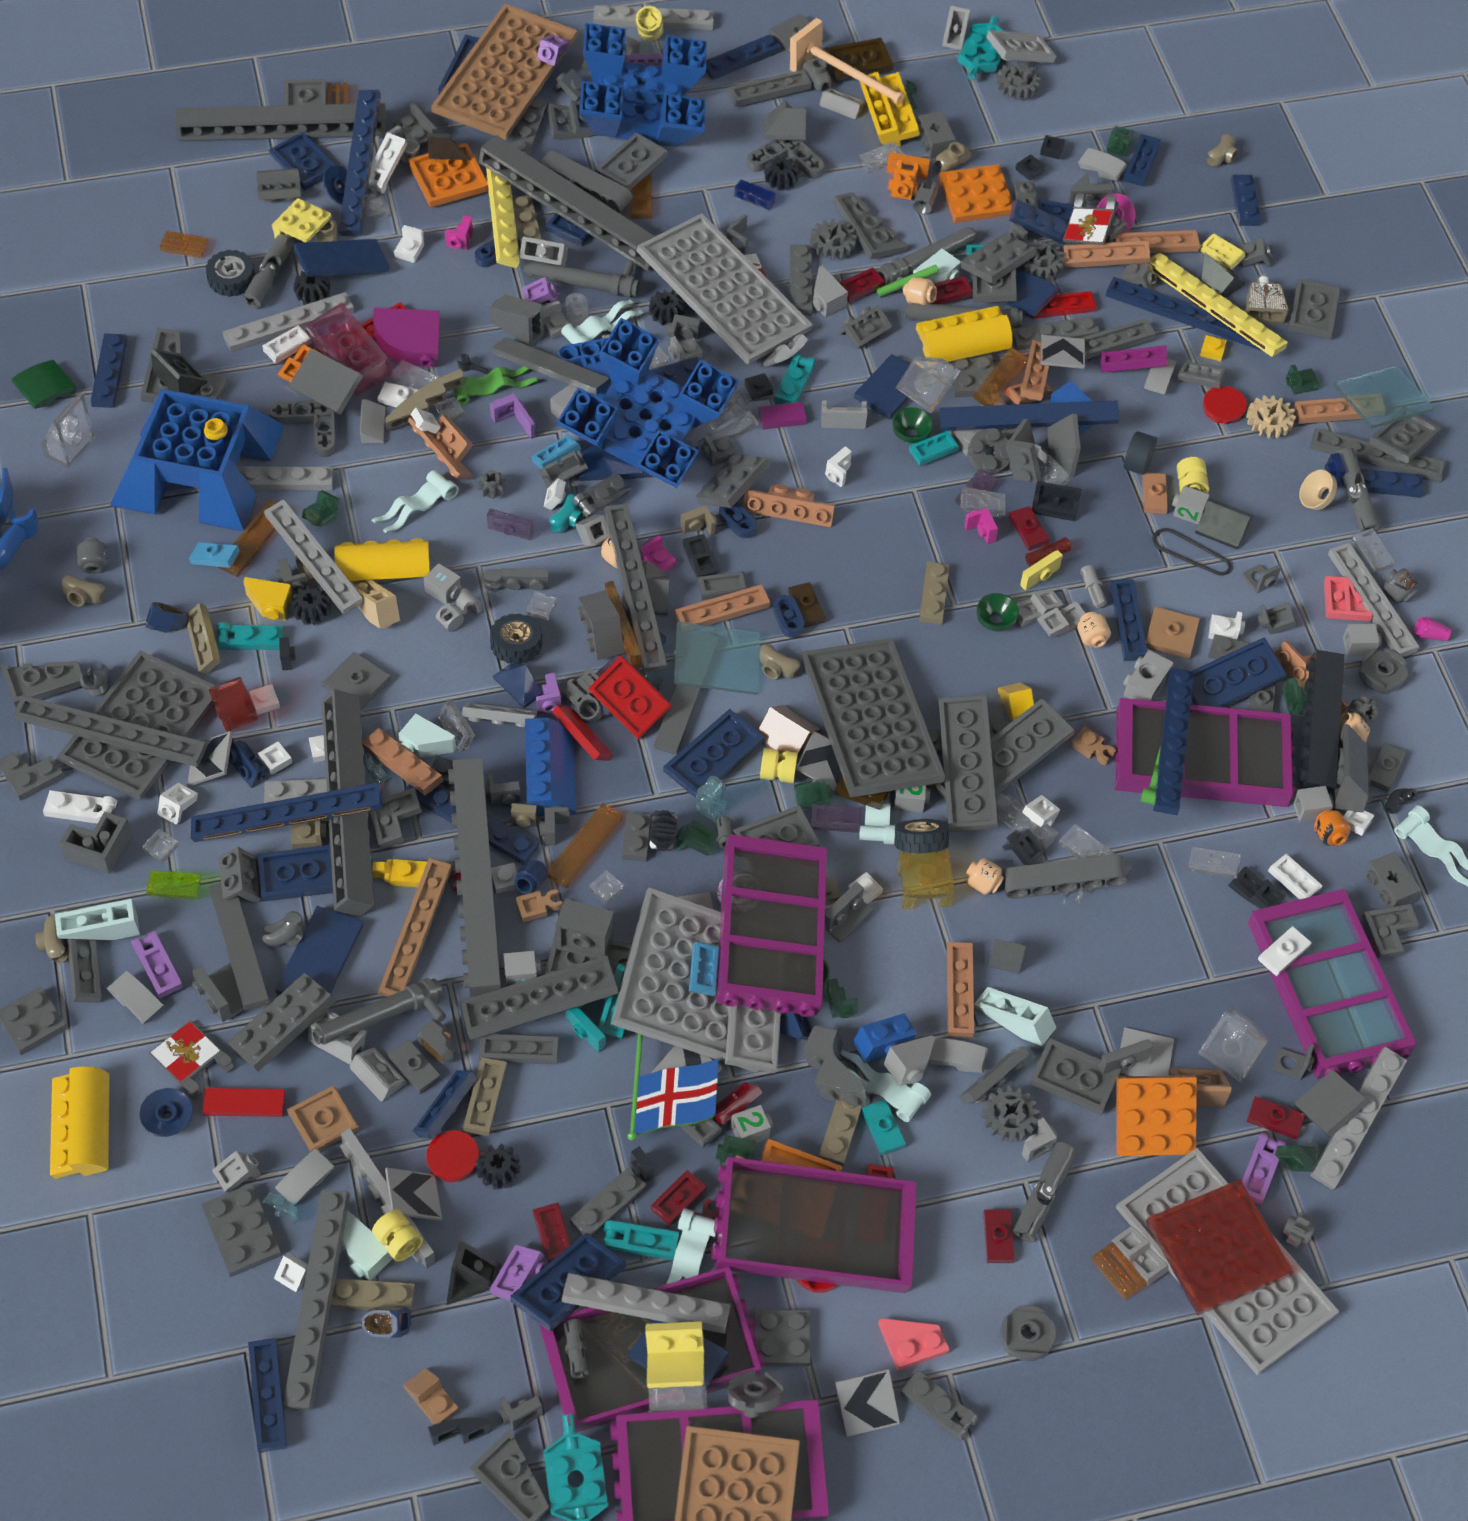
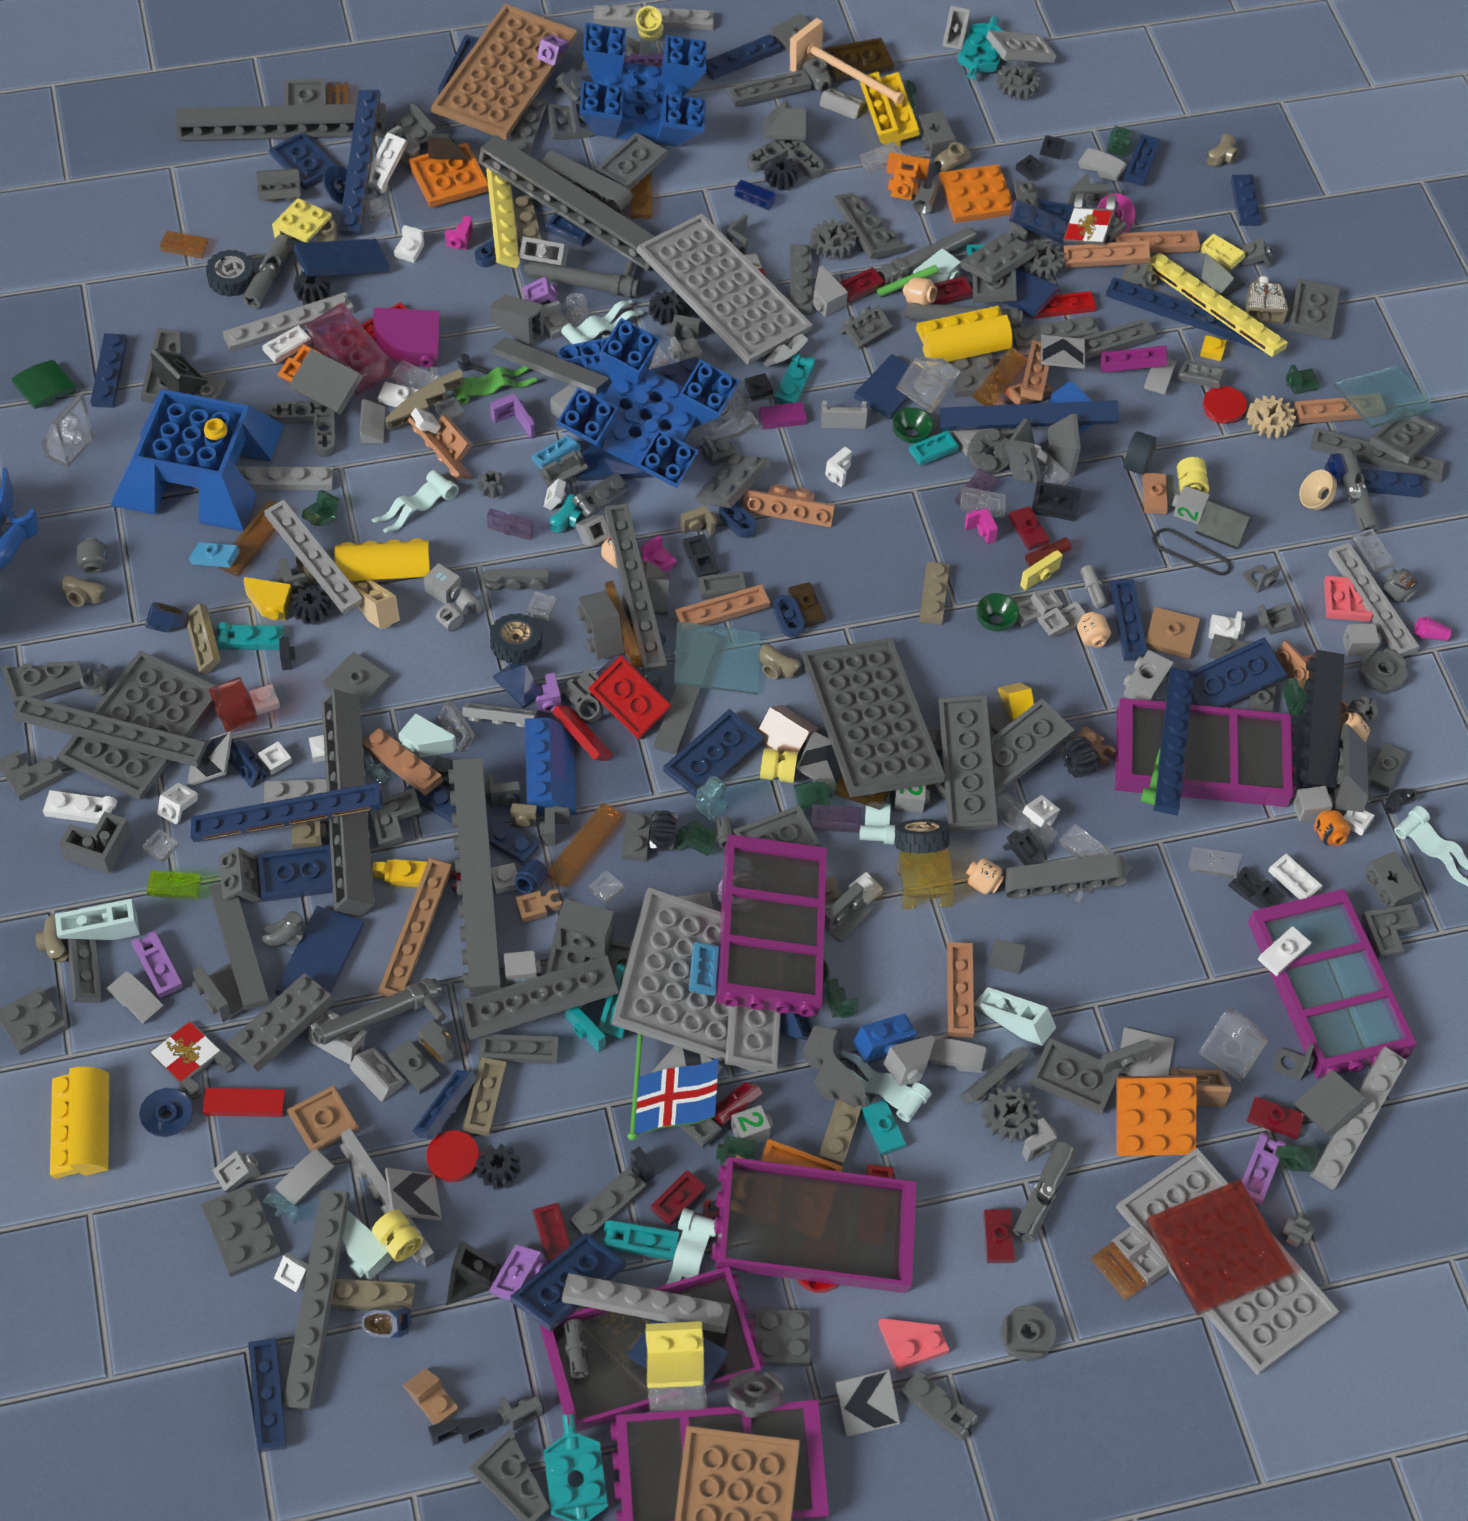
(1079, 757): none -> black gear

